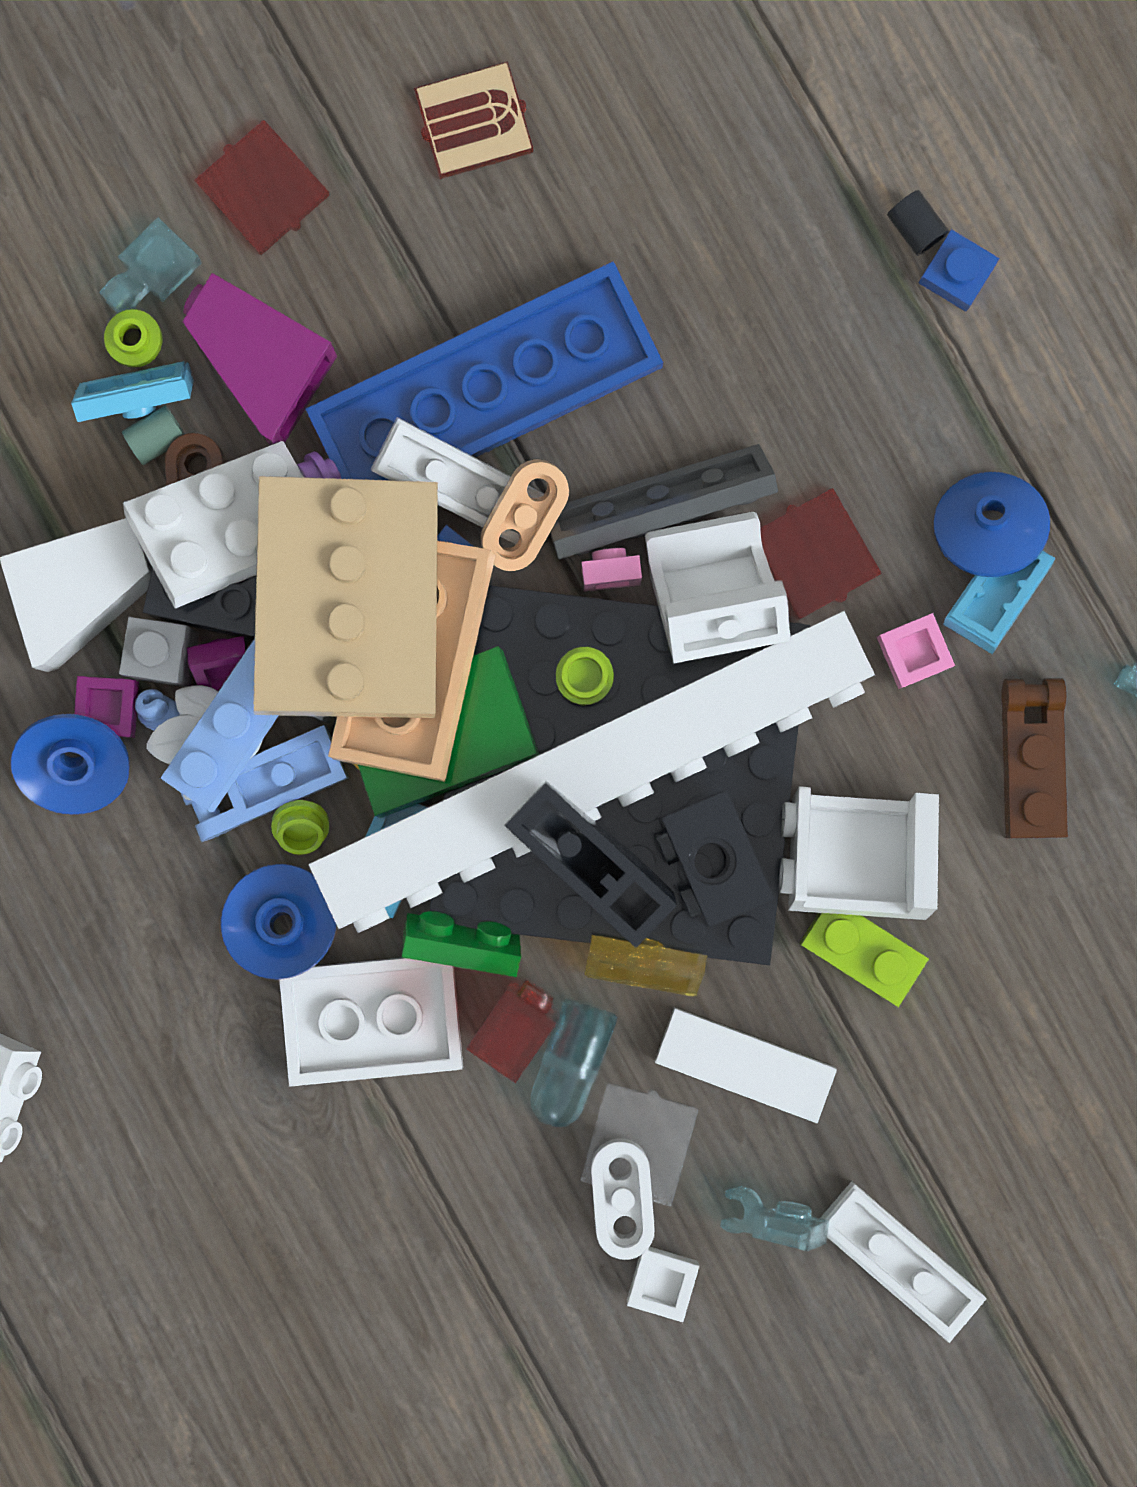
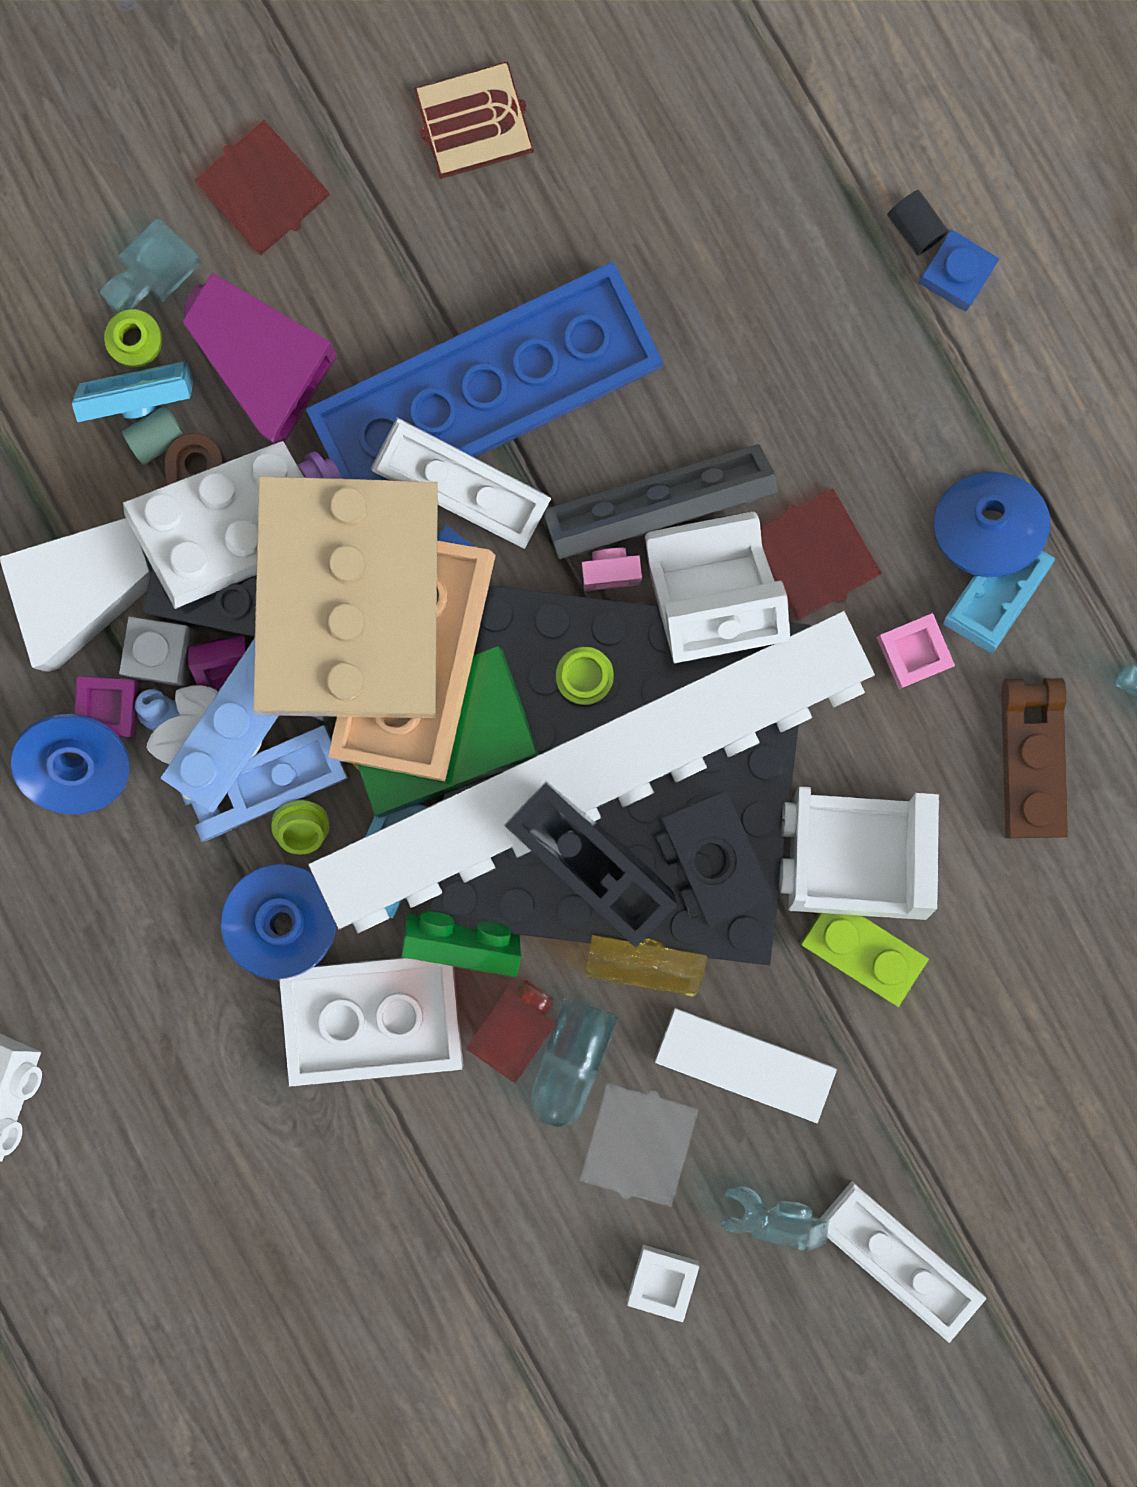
(527, 515): light nougat plate -> none
(622, 1197): white plate -> none

